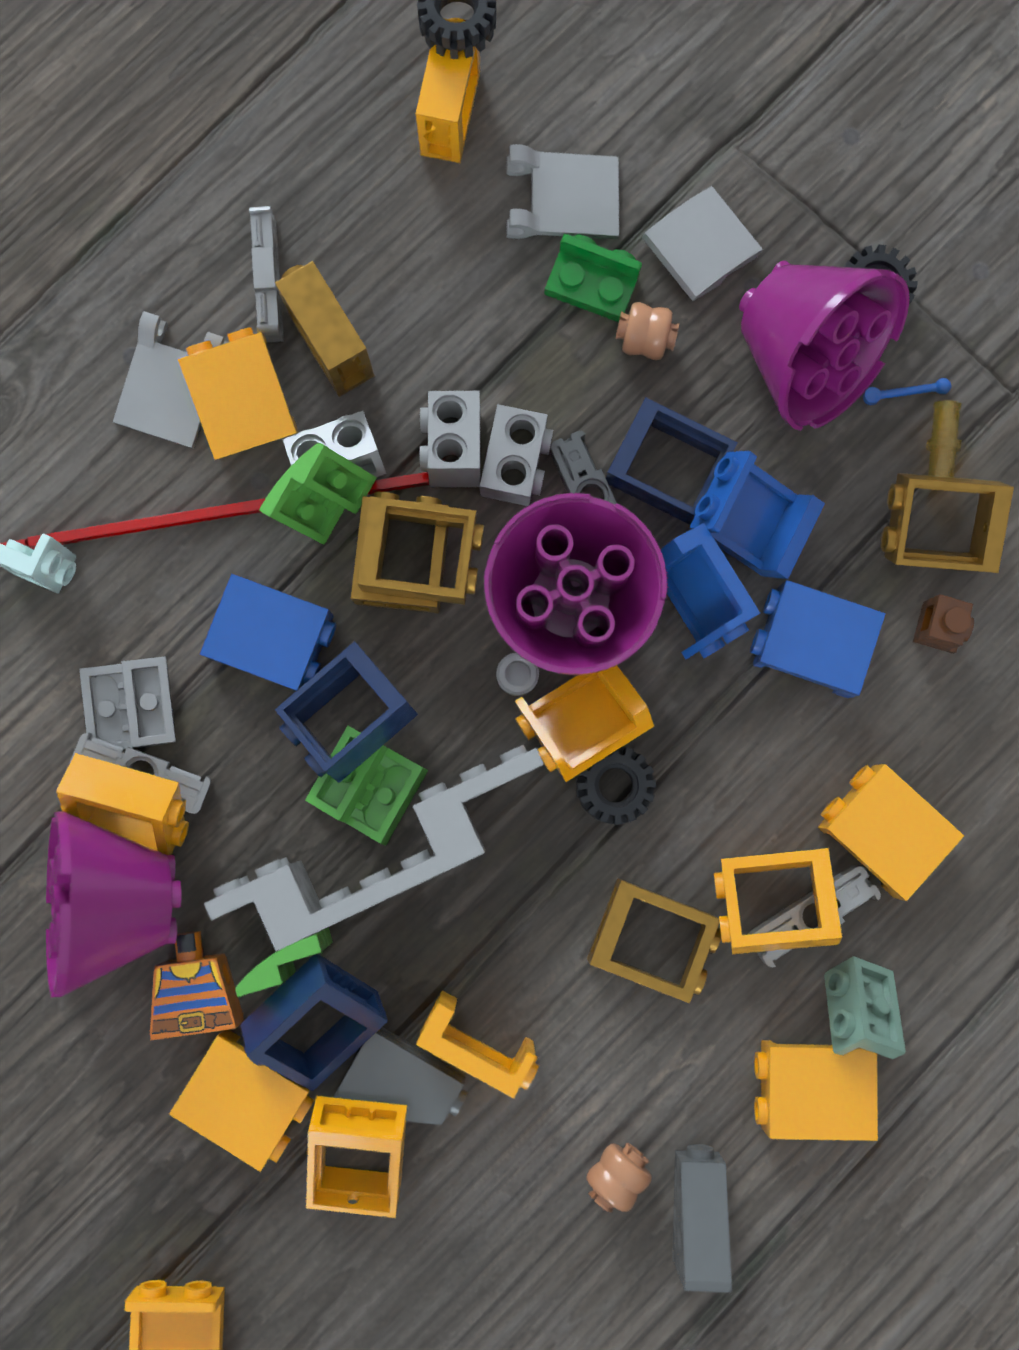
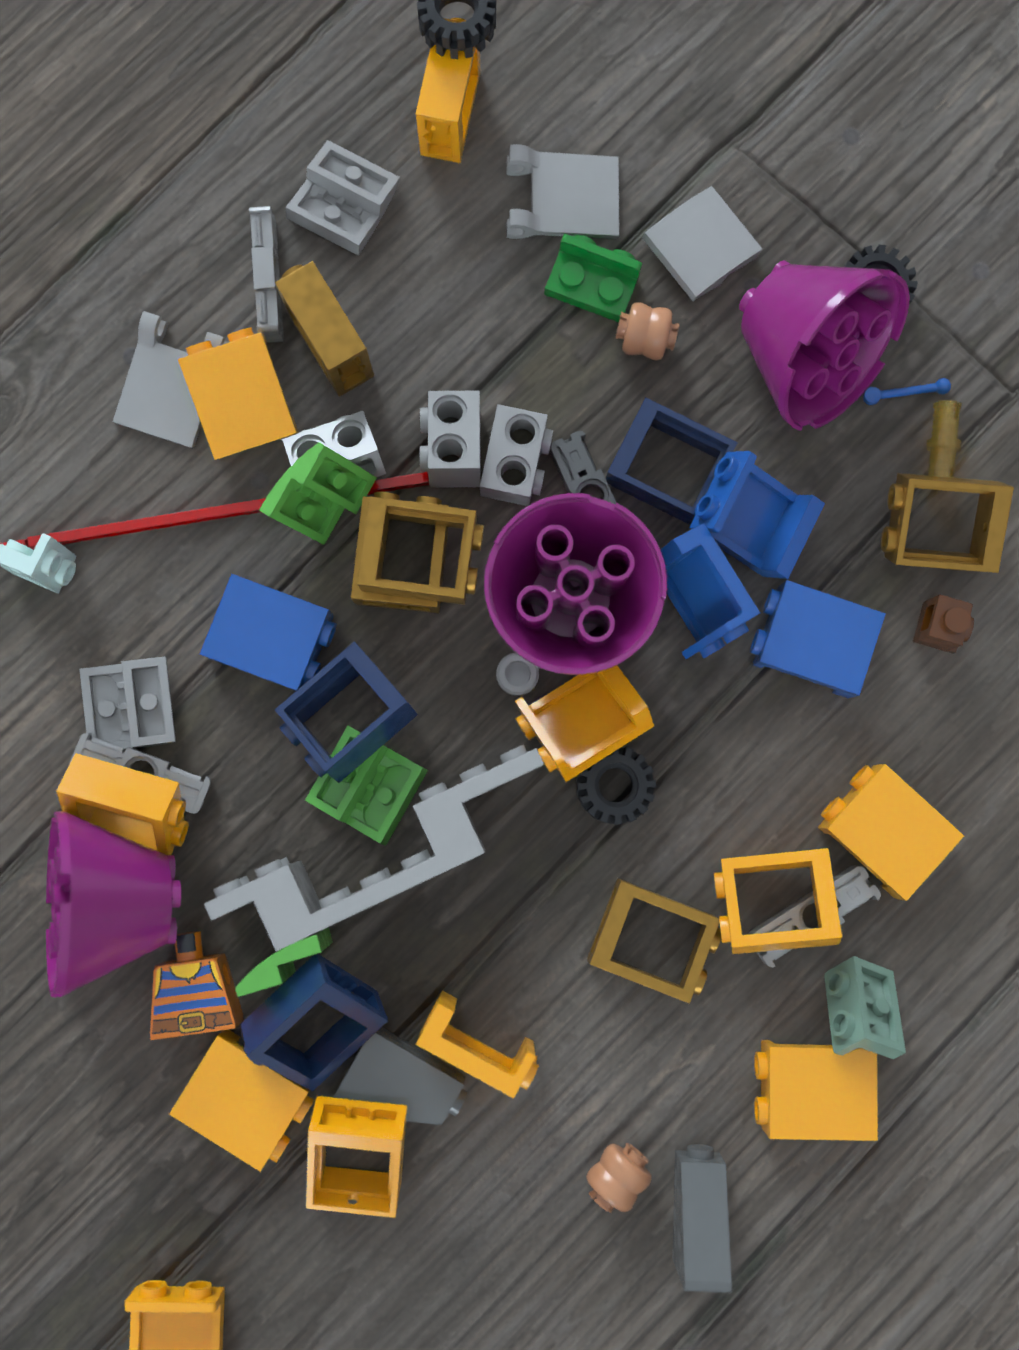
(342, 197): none -> light grey slope

